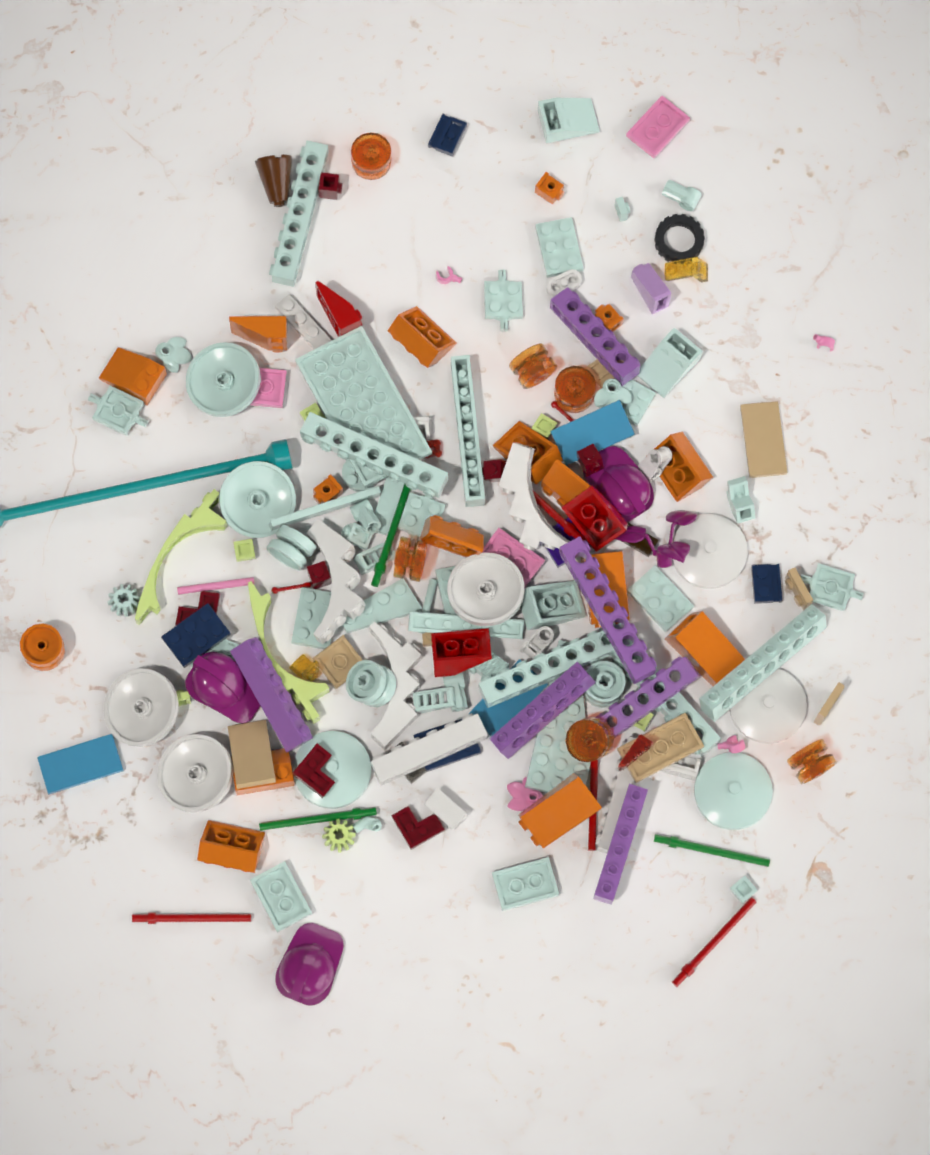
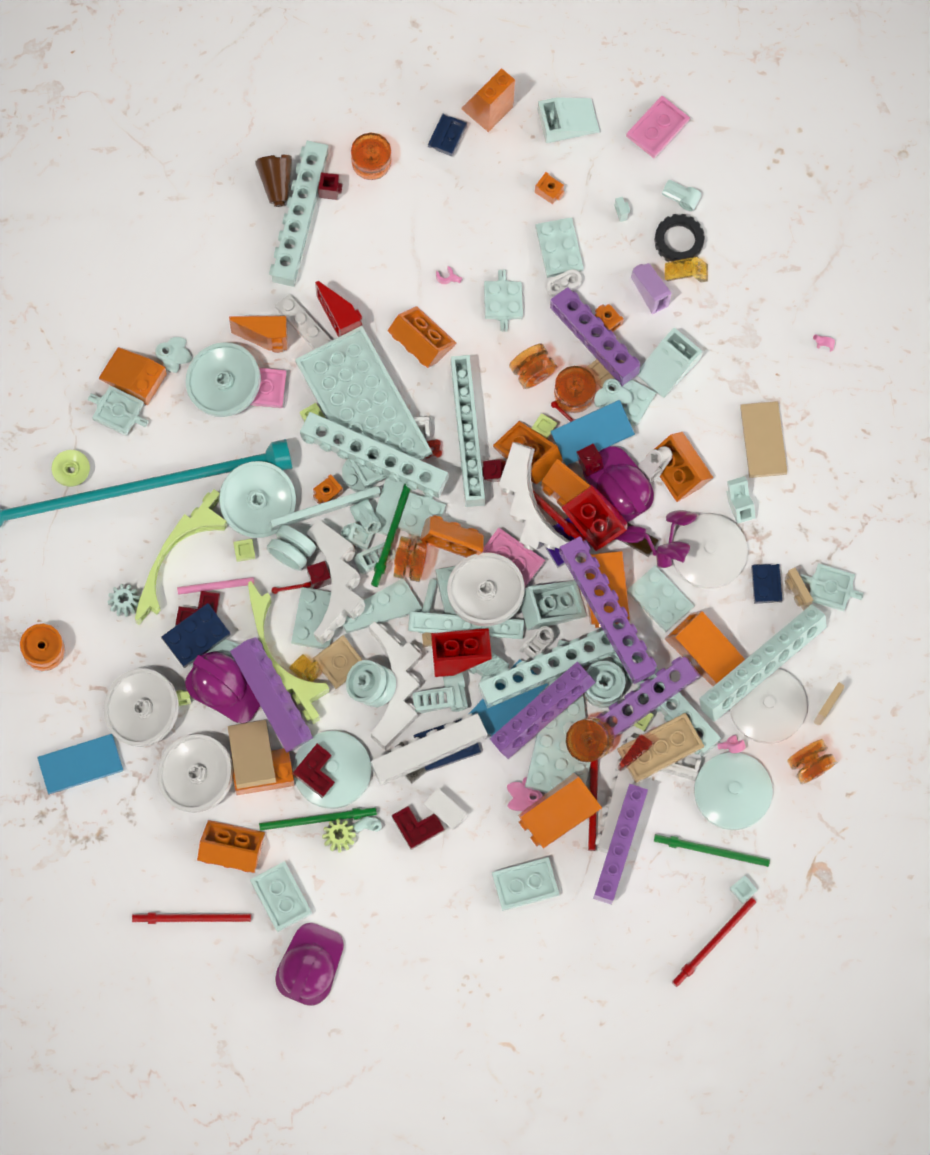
(70, 459): none -> yellowish green dish
(492, 100): none -> orange slope

